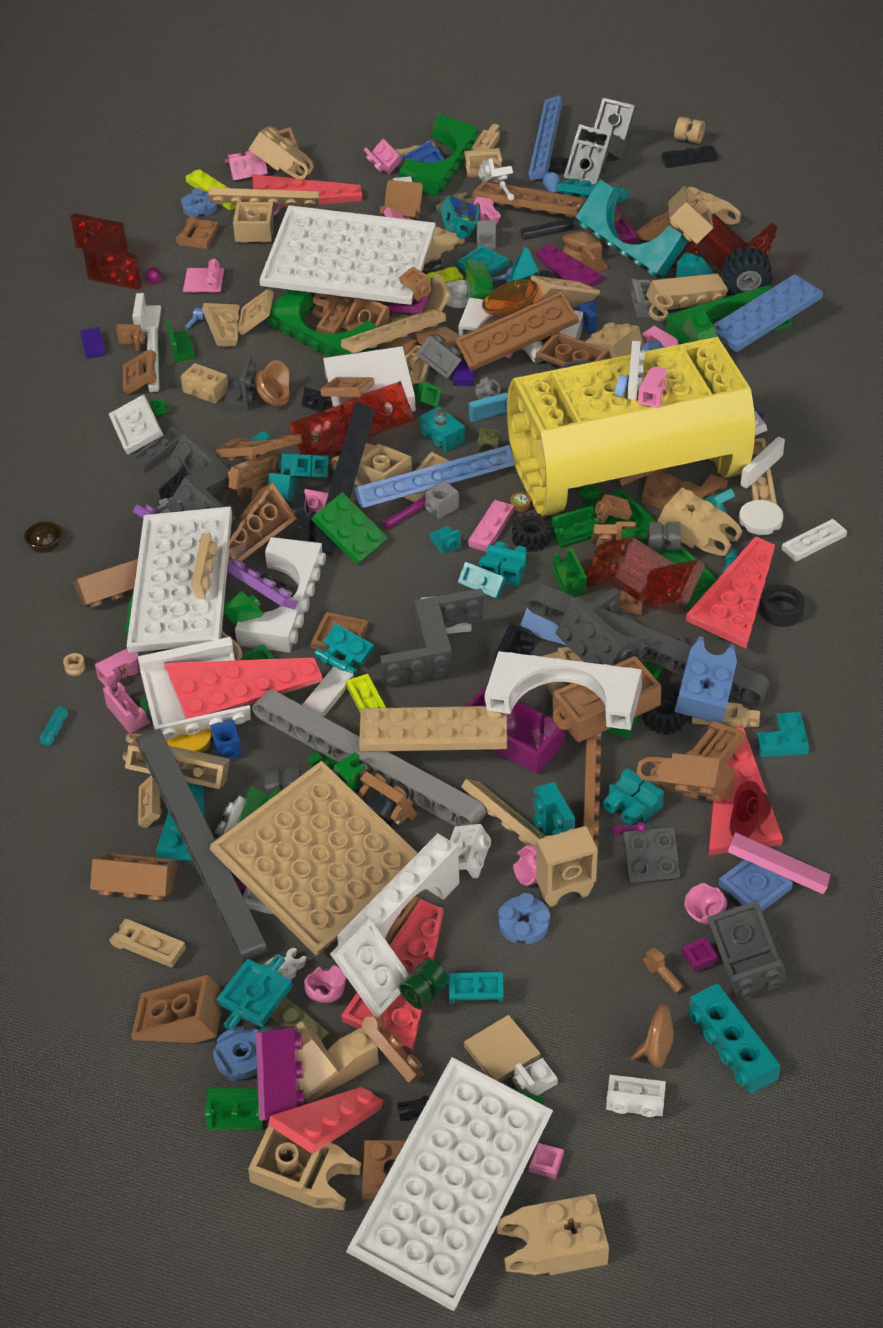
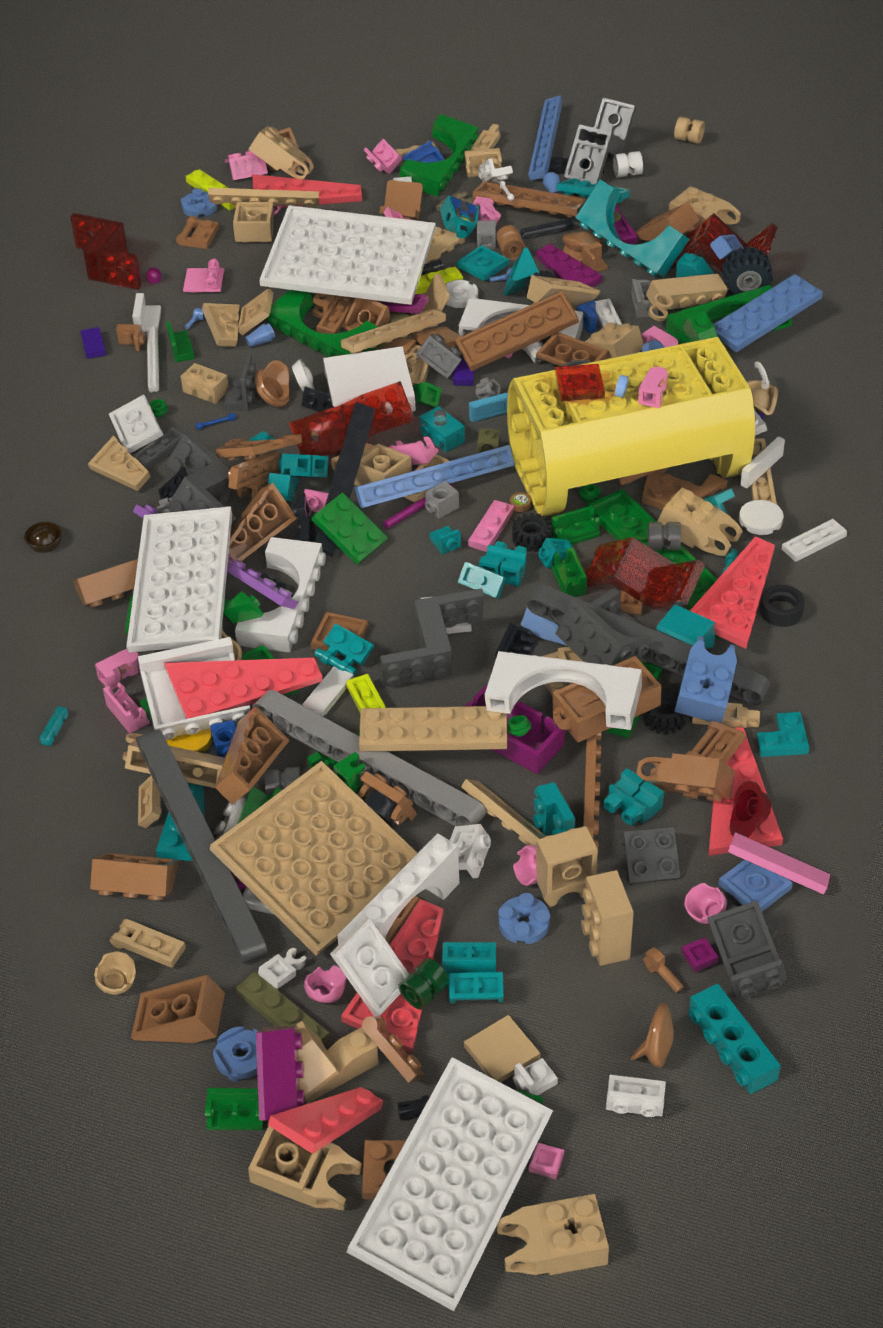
(74, 664): tan bush -> none
(115, 973): none -> tan hair
(119, 465): none -> tan wing
(133, 372): medium nougat plate -> none
(204, 565): tan plate -> none
(231, 417): none -> blue hinge
(249, 755): none -> medium nougat wedge
(254, 992): teal plate -> none
(260, 336): none -> medium blue cone
(303, 375): none -> white hat
(347, 386): medium nougat tile -> none
(417, 282): medium nougat bracket -> none
(419, 453): none -> bright pink hinge
(469, 957): none -> teal hinge
(478, 280): green slope -> none
(510, 242): none -> medium nougat wheel
(510, 297): clear orange dish -> none
(518, 725): none -> green plate
(550, 548): none -> teal bracket
(579, 382): none -> clear red plate
(606, 312): none -> white tile
(607, 918): none -> tan brick
(609, 533): medium nougat plate -> none
(614, 507): medium nougat bracket -> none
(619, 830): magenta hinge -> none
(627, 164): none -> white wheel
(636, 369): white plate -> none
(688, 626): none -> teal slope
(689, 156): black plate -> none
(692, 220): tan piece -> none
(725, 245): none -> medium blue slope
(763, 393): none -> tan hat

